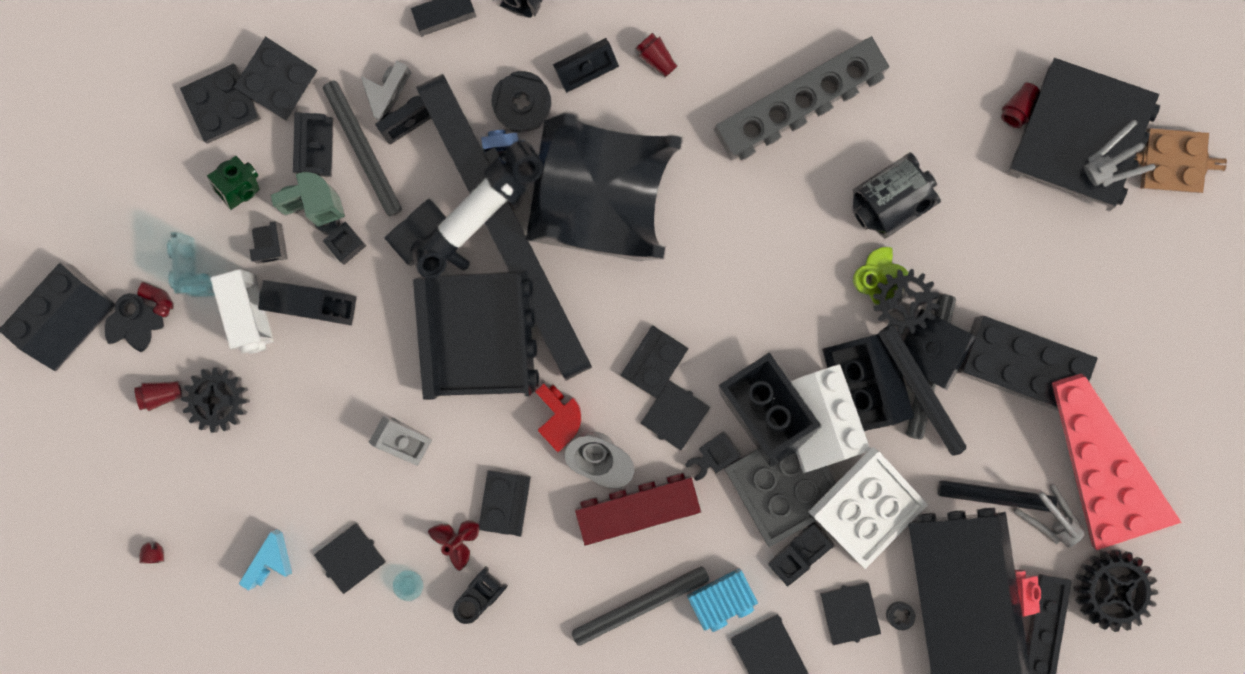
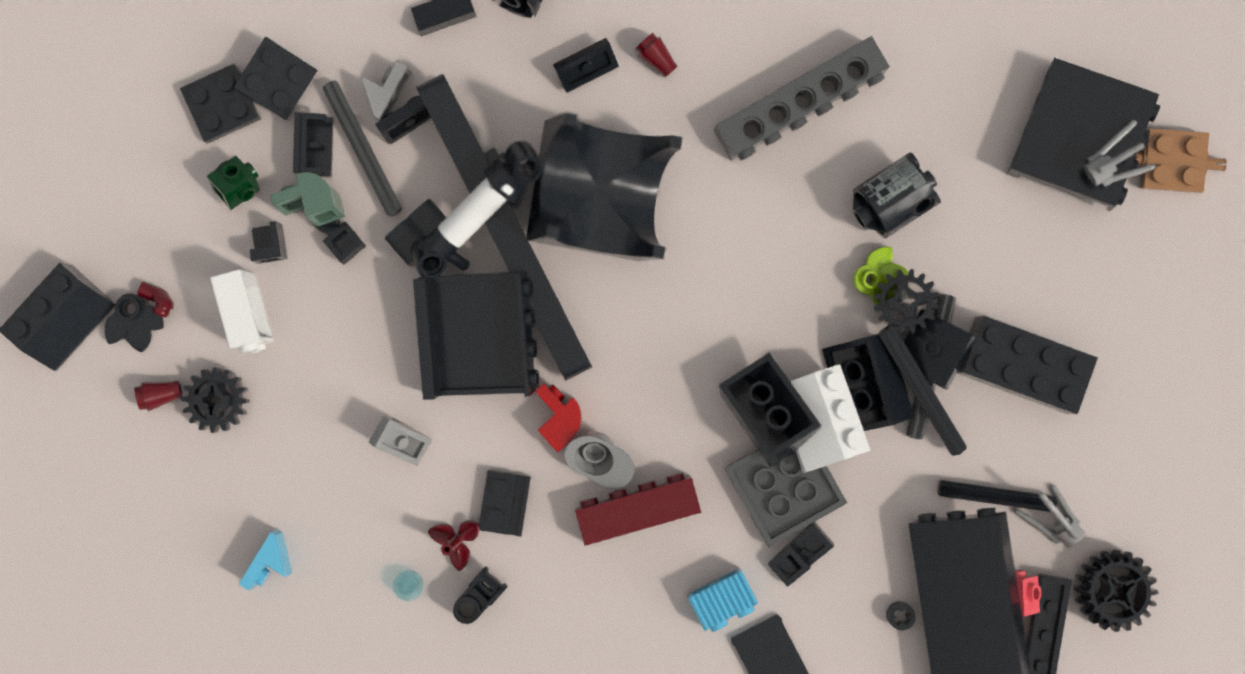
(150, 555): dark red hinge -> none
(184, 276): clear light blue bracket -> none
(307, 302): black slope -> none
(350, 558): black piece -> none
(499, 140): medium blue bracket -> none
(512, 87): black plate -> none
(640, 606): dark grey axle -> none
(654, 361): black plate -> none
(675, 415): black piece -> none
(716, 454): black plate -> none
(850, 613): black piece -> none
(868, 507): white plate -> none
(1020, 106): dark red cone -> none
(1111, 480): coral wing -> none

